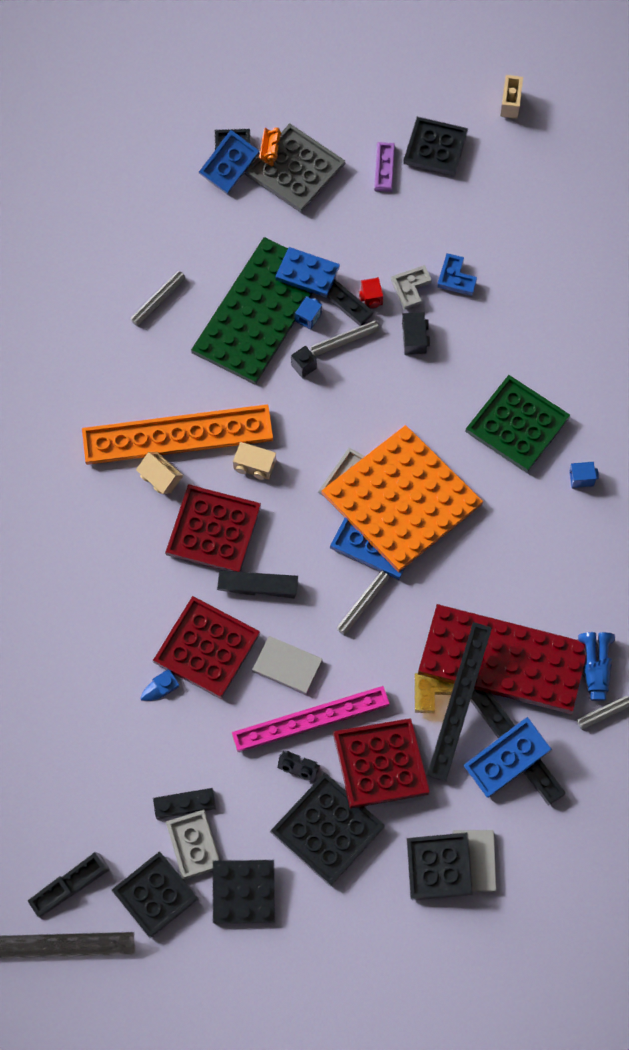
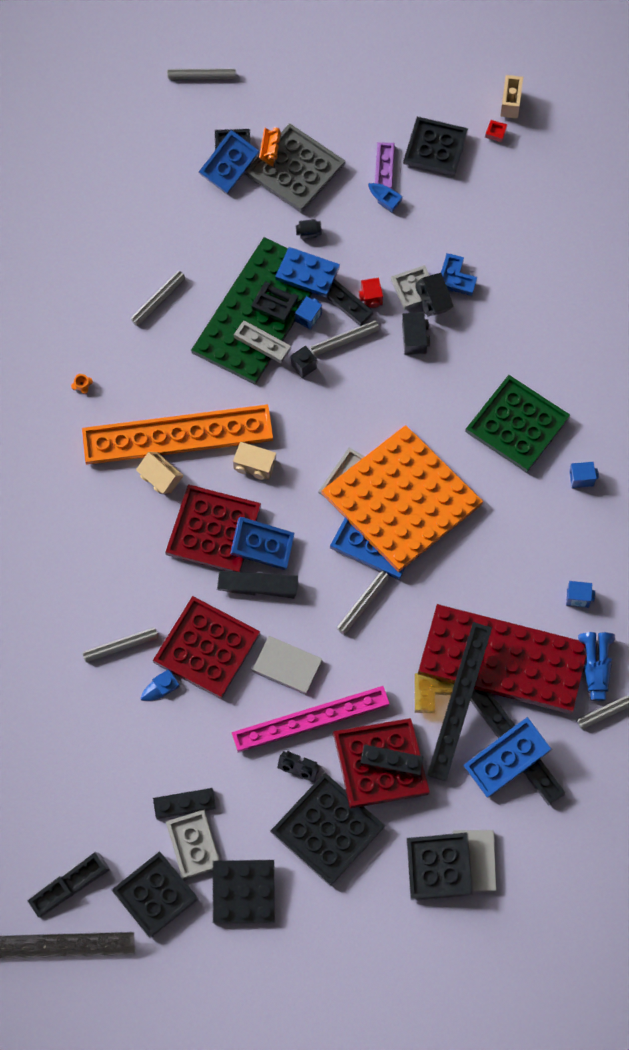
(81, 378): none -> orange plate
(120, 645): none -> light grey axle
(201, 73): none -> light grey axle
(262, 341): none -> light grey plate
(262, 543): none -> blue plate
(272, 306): none -> black plate
(308, 229): none -> black brick
(386, 196): none -> blue plate
(391, 761): none -> black plate
(434, 294): none -> black brick
(496, 131): none -> red plate
(579, 594): none -> blue brick

